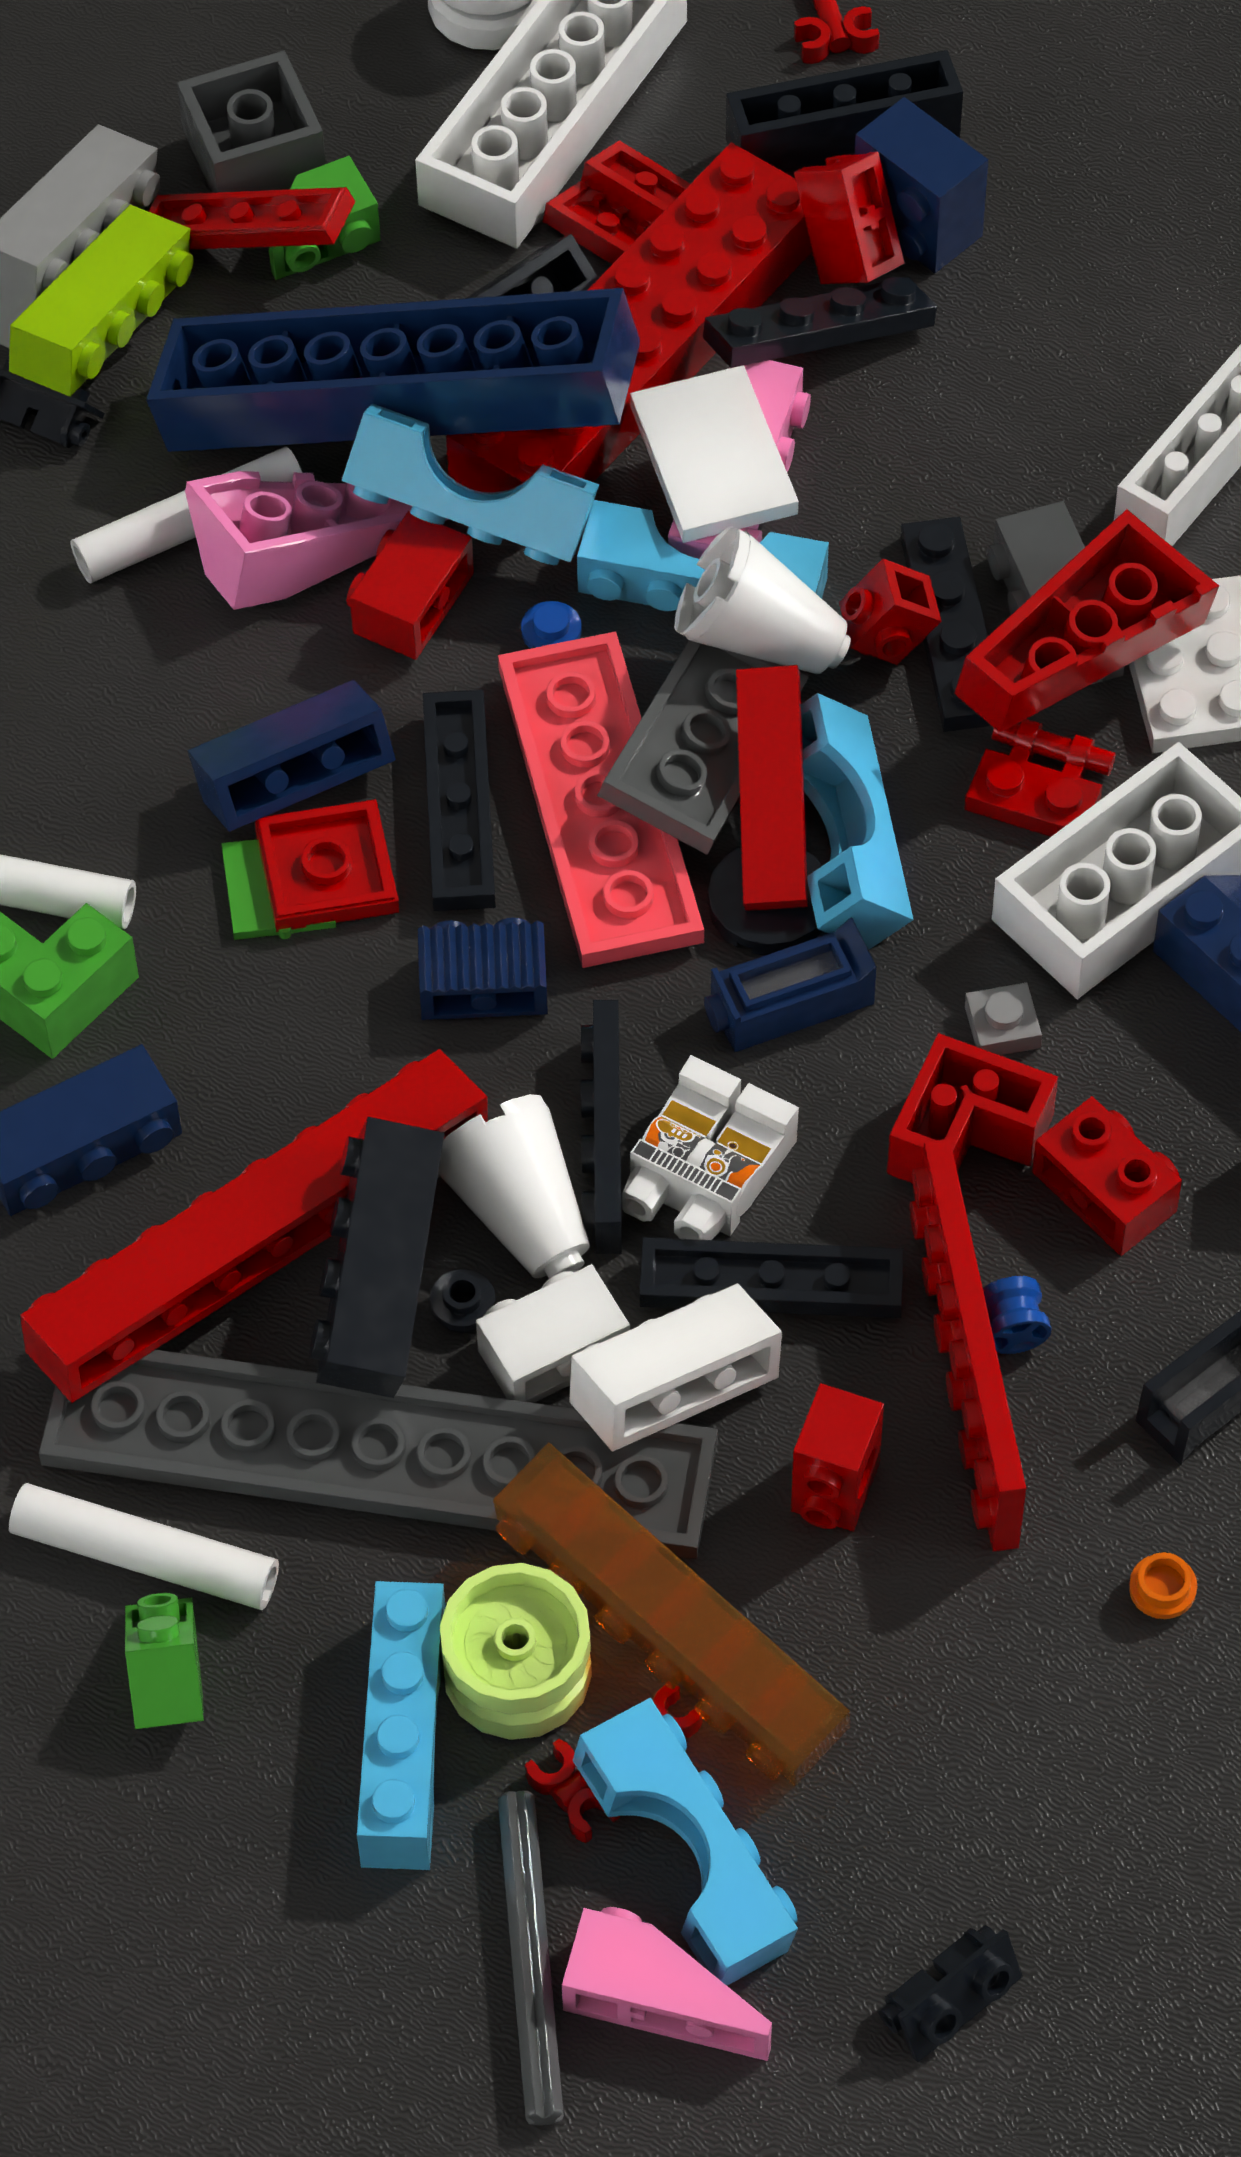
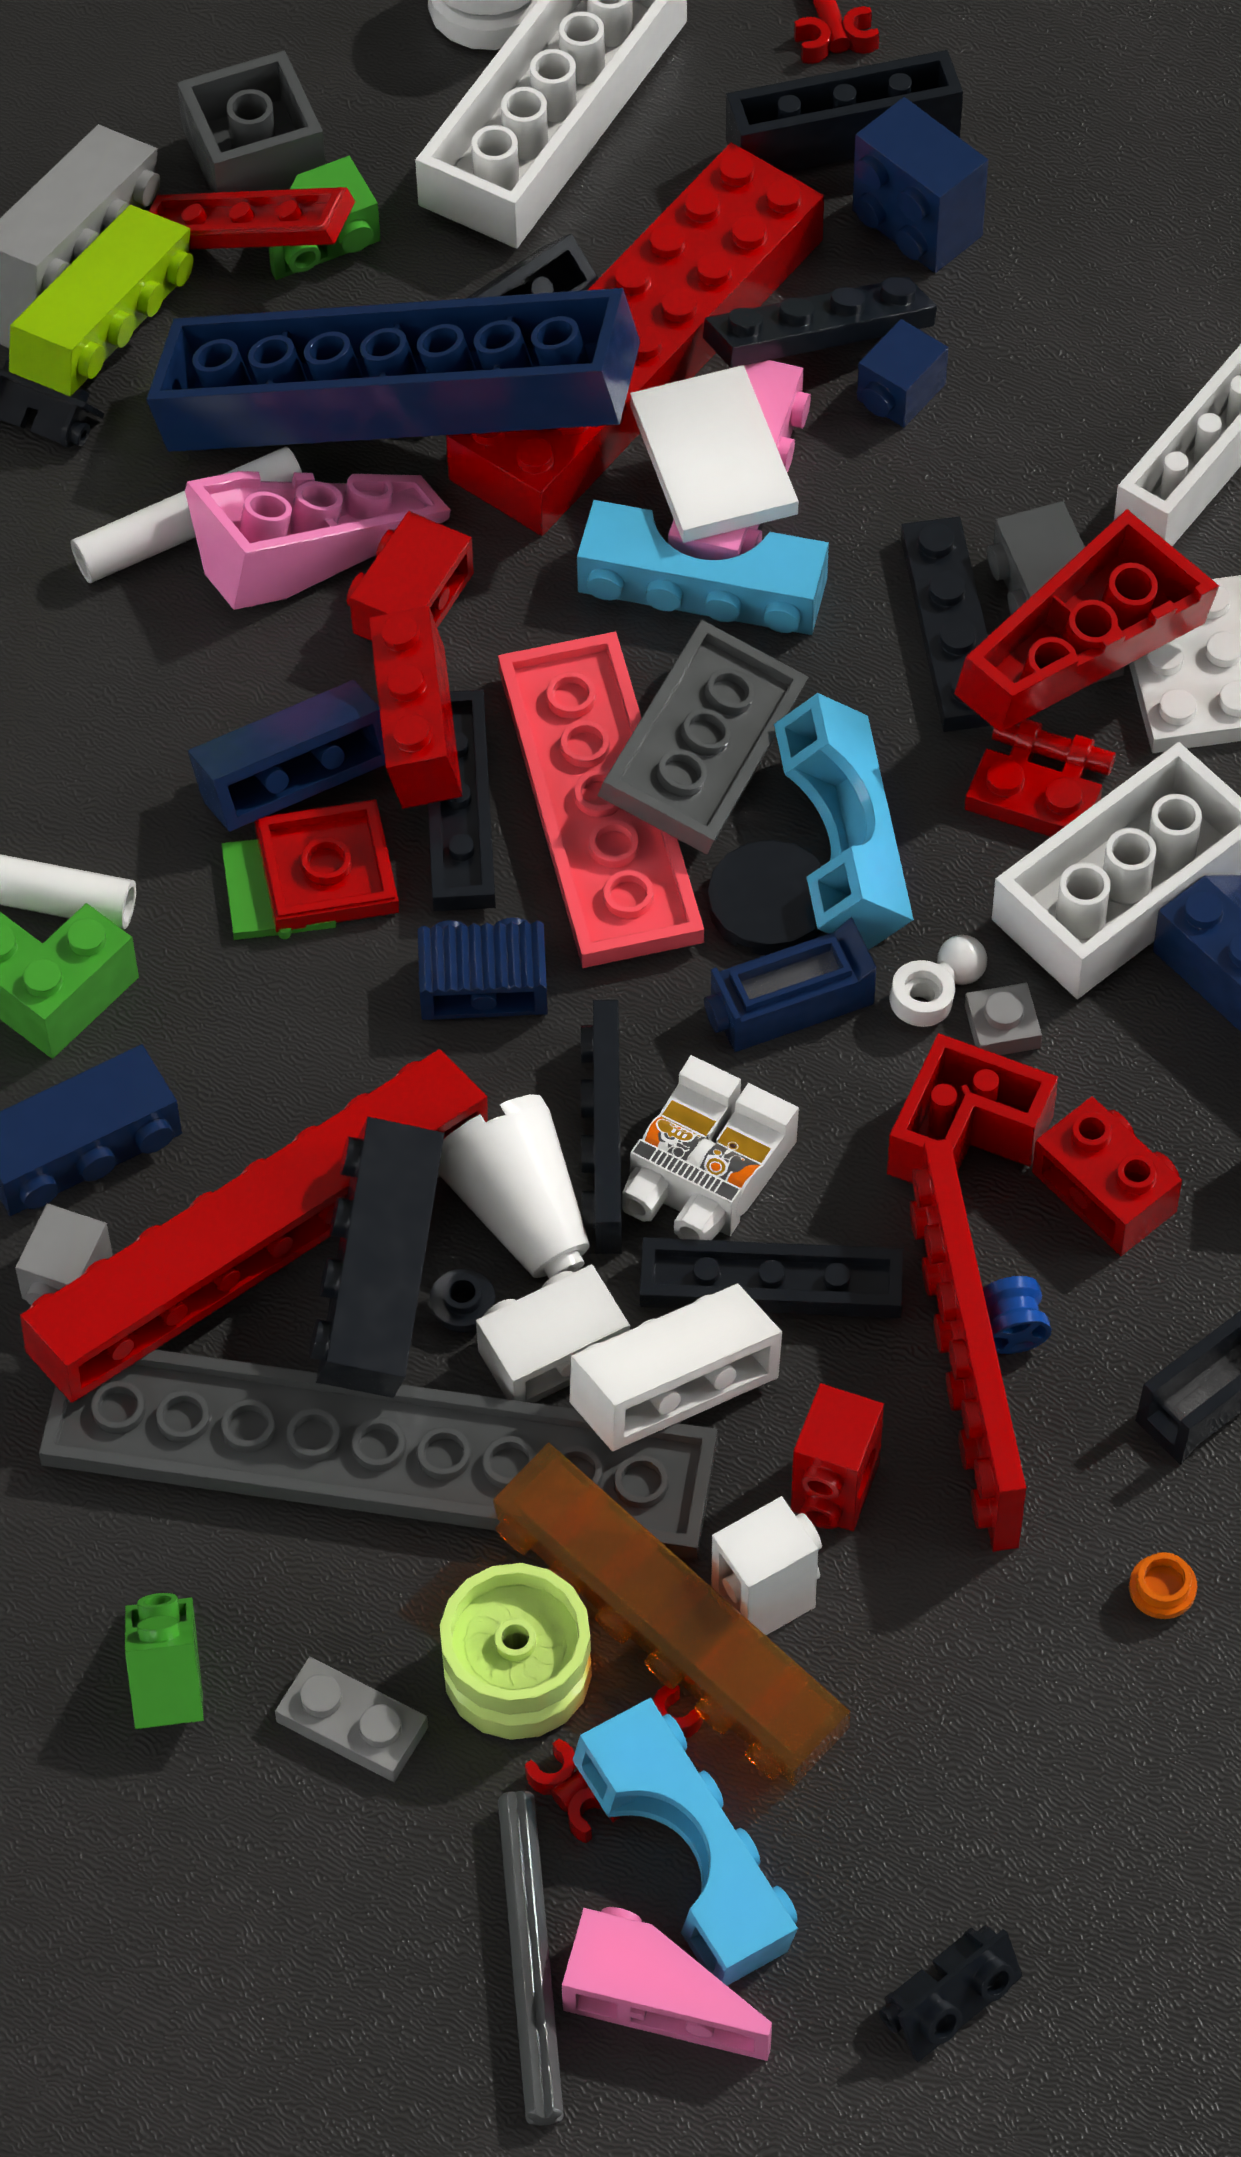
(60, 1251): none -> light grey brick
(143, 1546): white piece -> none
(351, 1719): none -> light grey plate
(397, 462): medium azure arch -> none
(401, 1727): medium azure arch -> none
(415, 707): none -> red brick
(550, 624): blue plate -> none
(614, 201): red slope -> none
(759, 608): white cone -> none
(767, 1565): none -> white brick
(771, 788): red tile -> none
(849, 219): red hinge -> none
(890, 611): red brick -> none
(902, 373): none -> dark blue brick
(959, 962): none -> white plate

